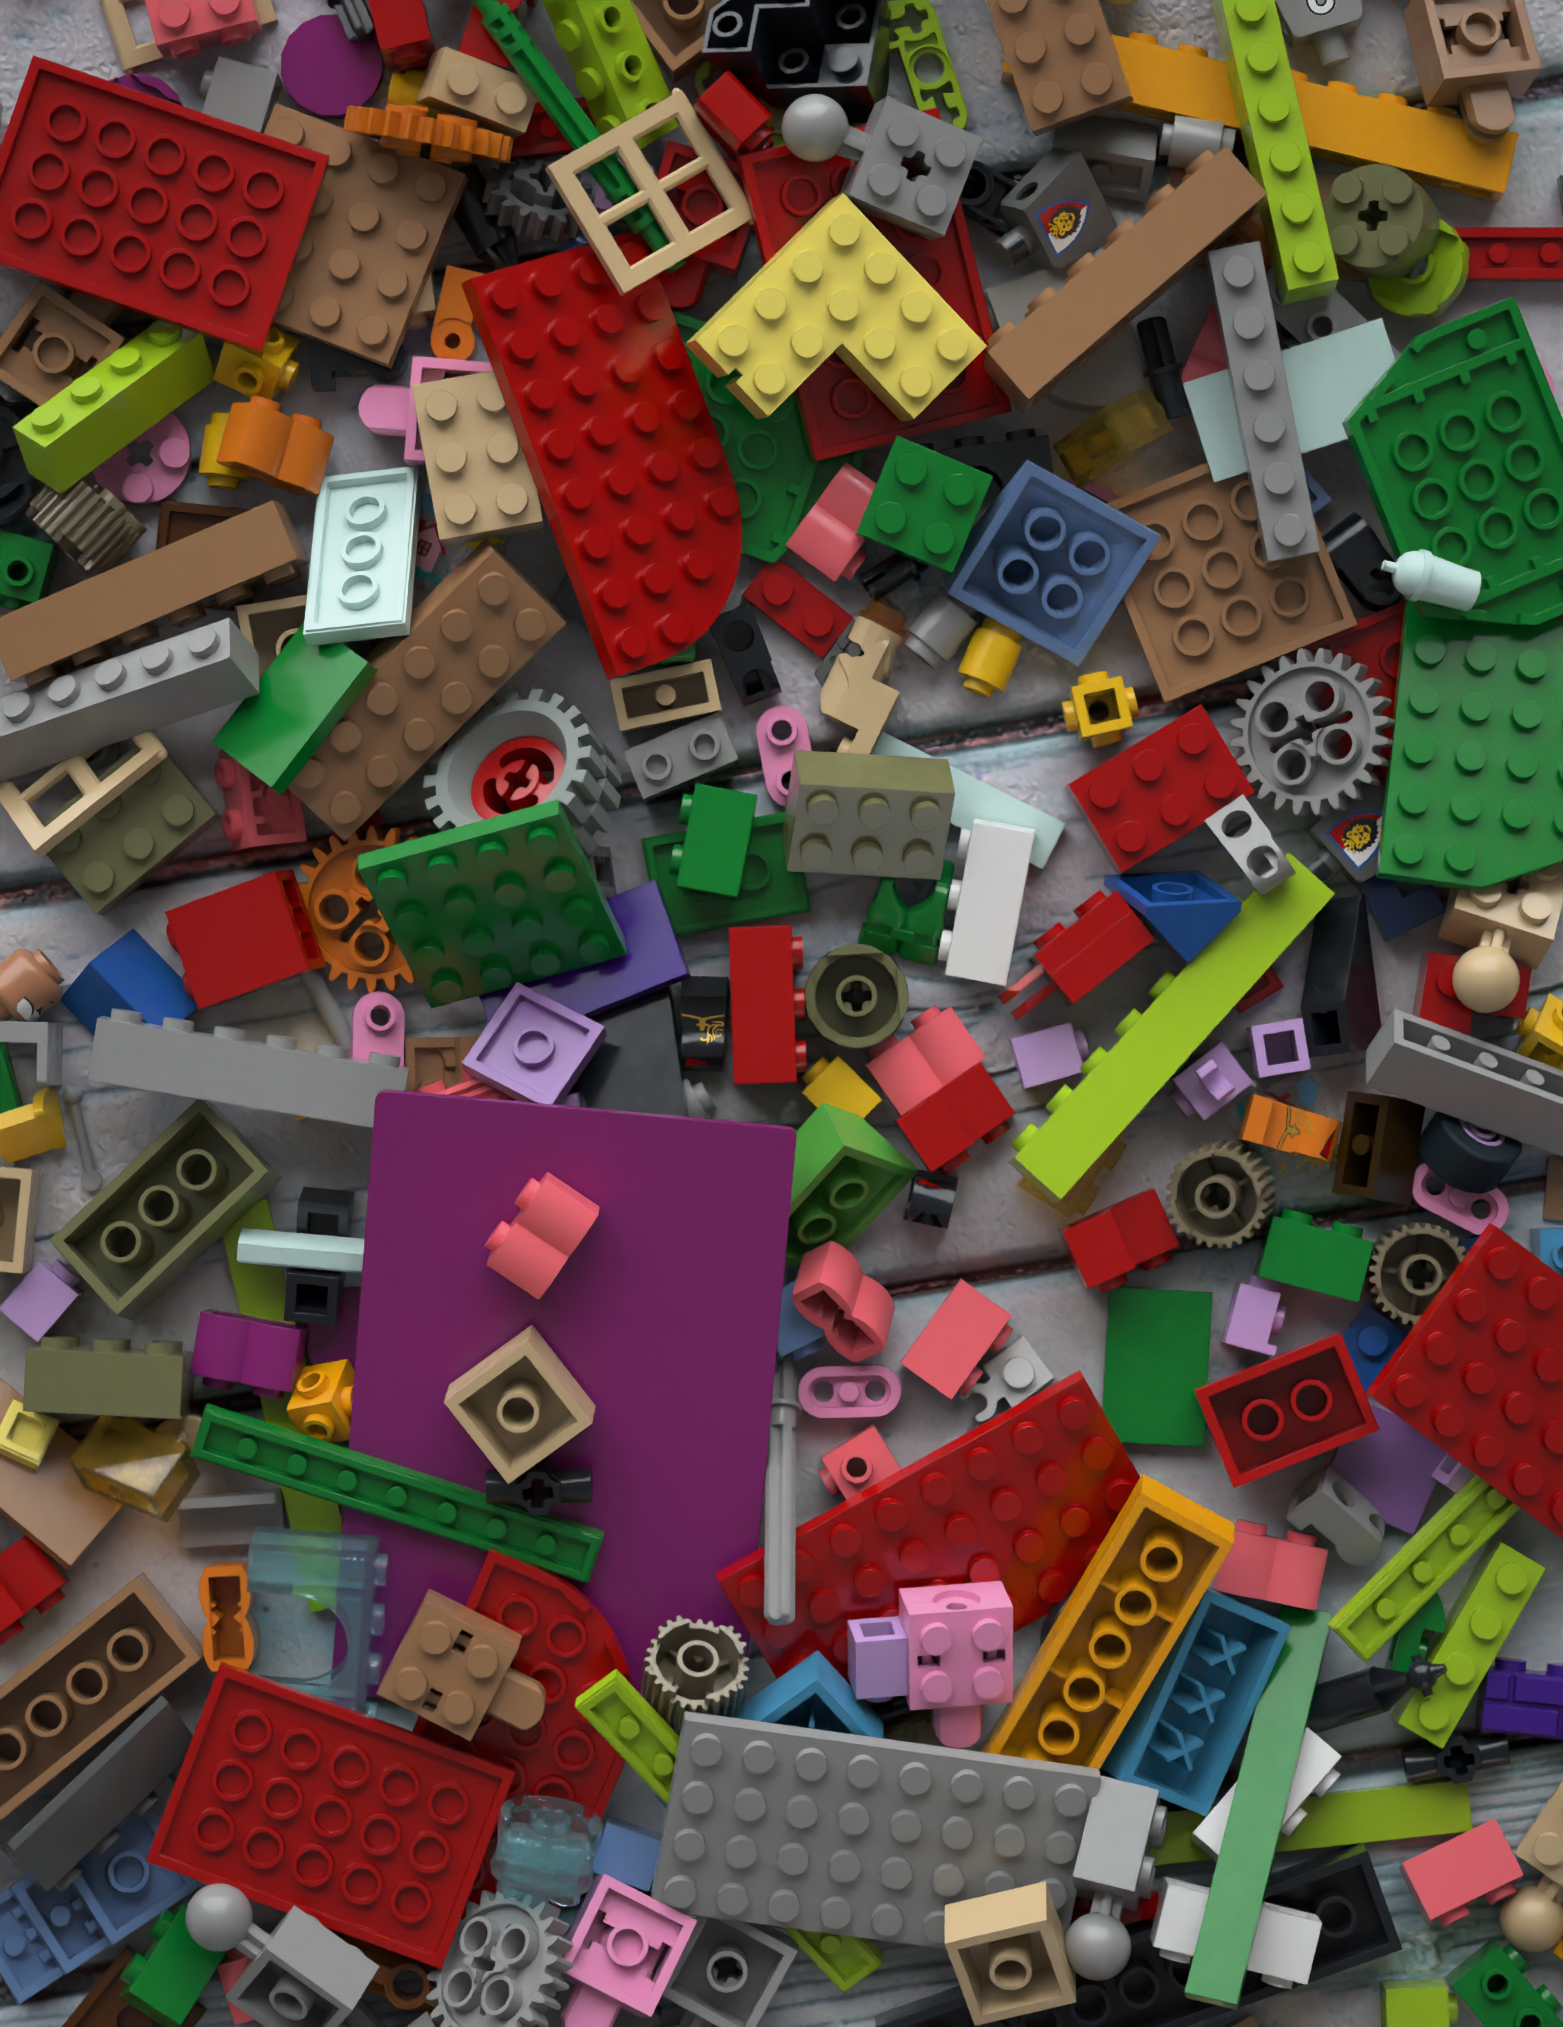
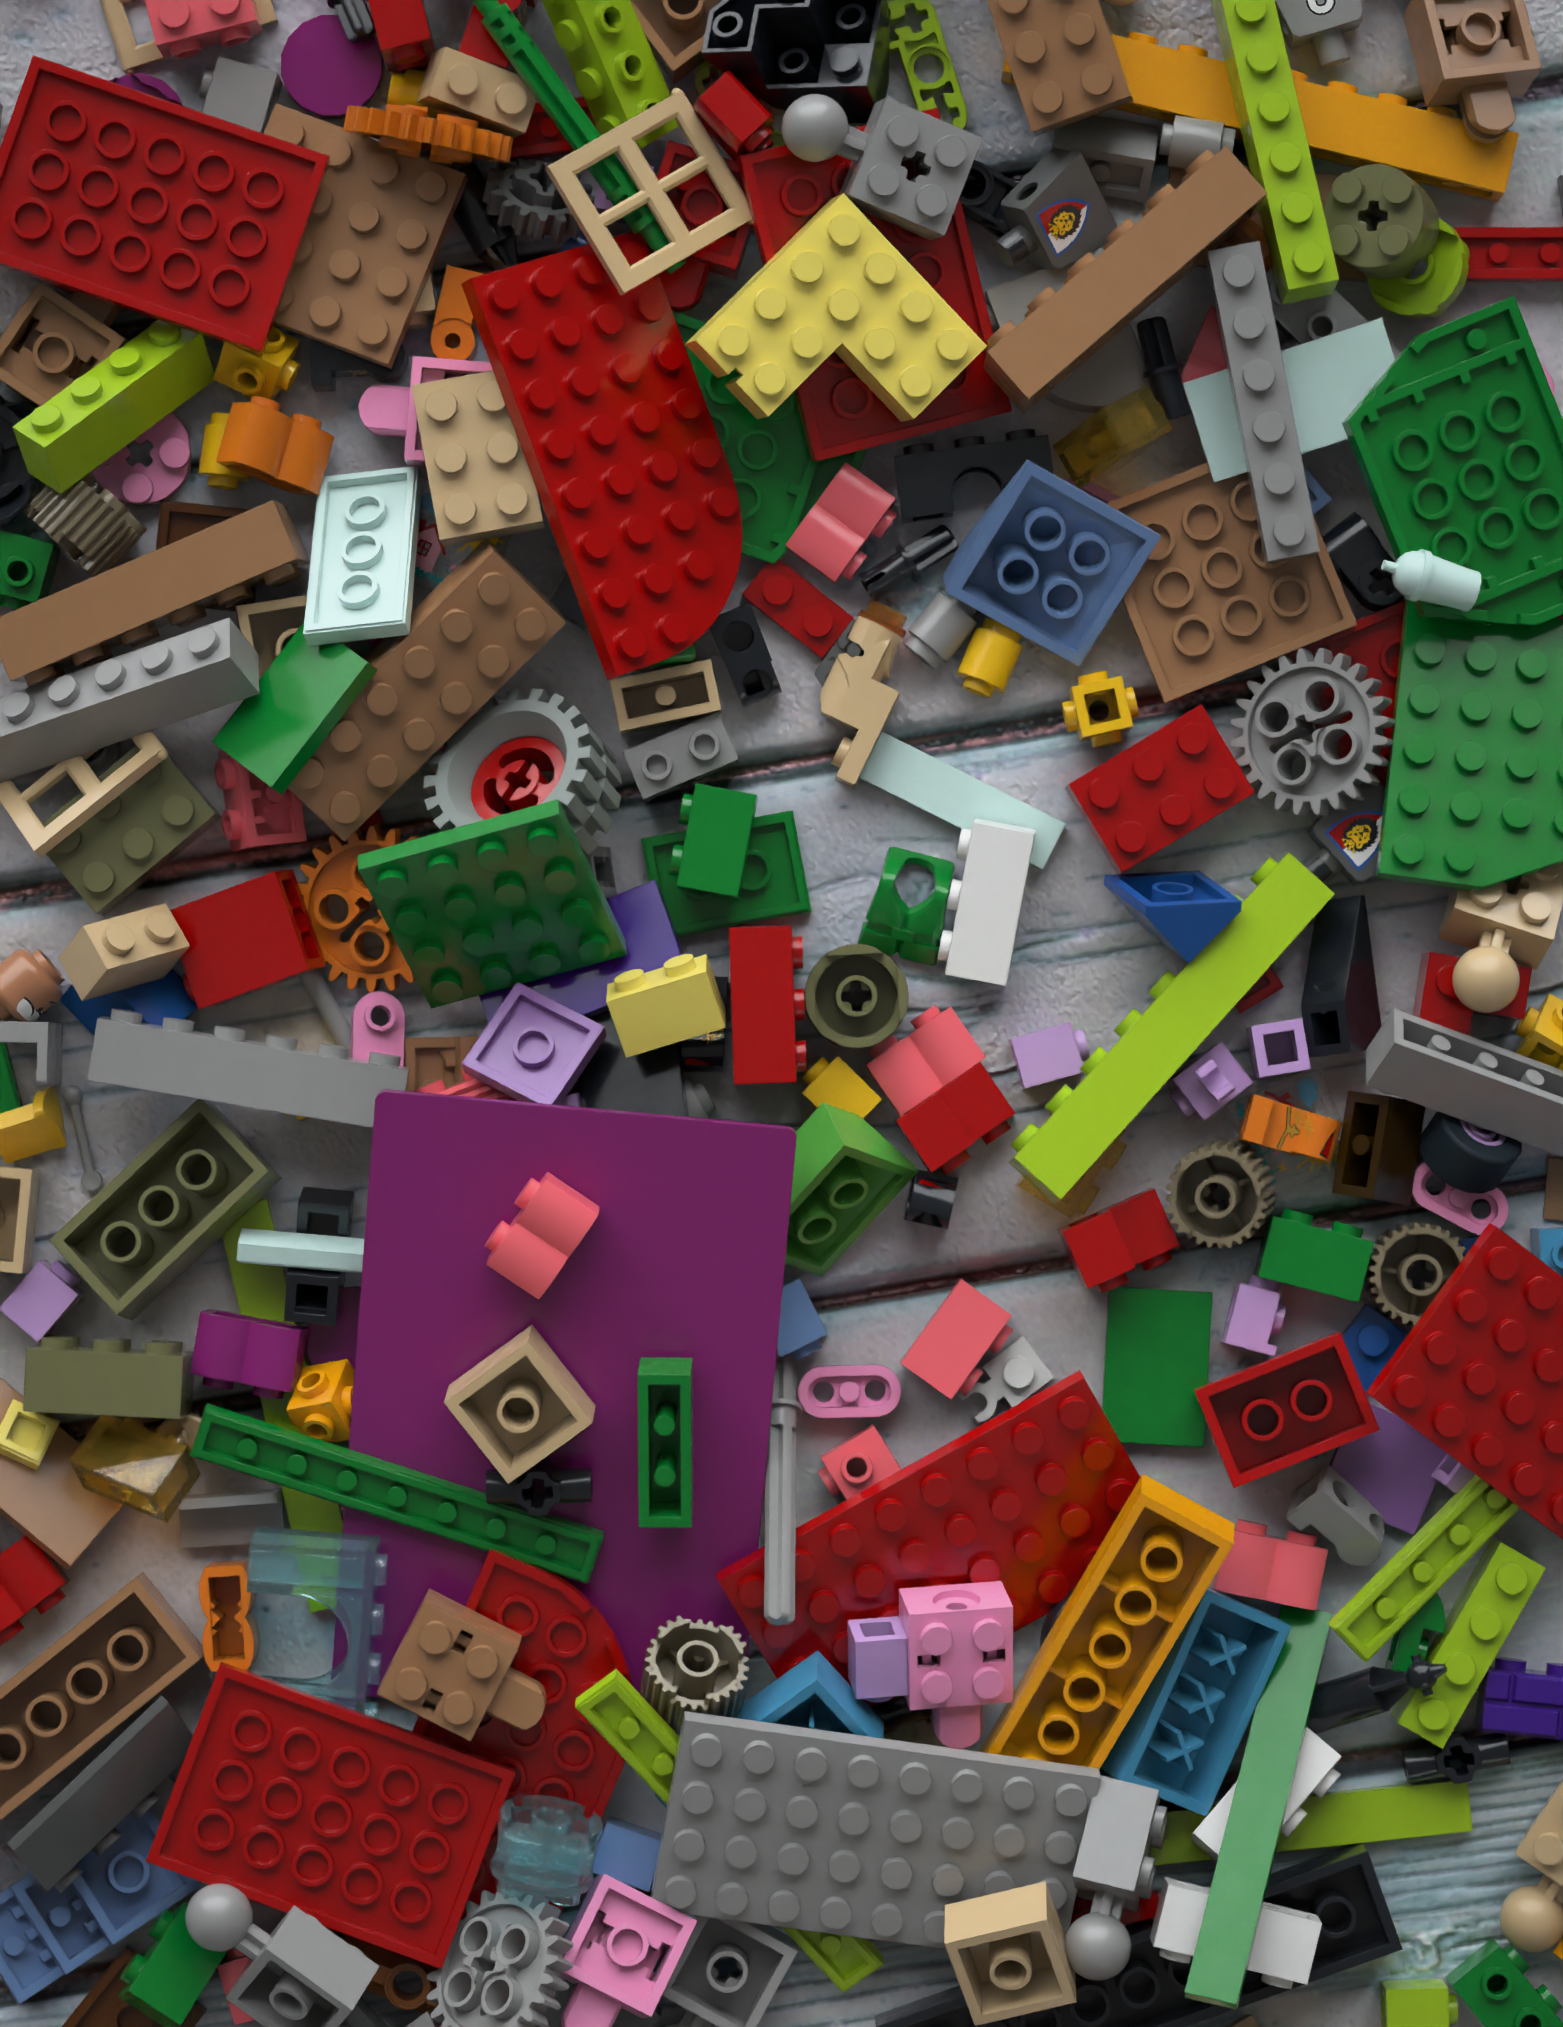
(123, 951): none -> tan brick
(665, 1004): none -> light yellow brick
(665, 1442): none -> green brick
(777, 754): bright pink plate -> none
(843, 1301): coral brick -> none
(867, 815): olive brick -> none
(924, 505): green brick -> none
(1083, 953): red brick -> none
(1251, 846): light grey leg -> none
(1395, 913): dark blue piece -> none
(1462, 1873): coral brick -> none

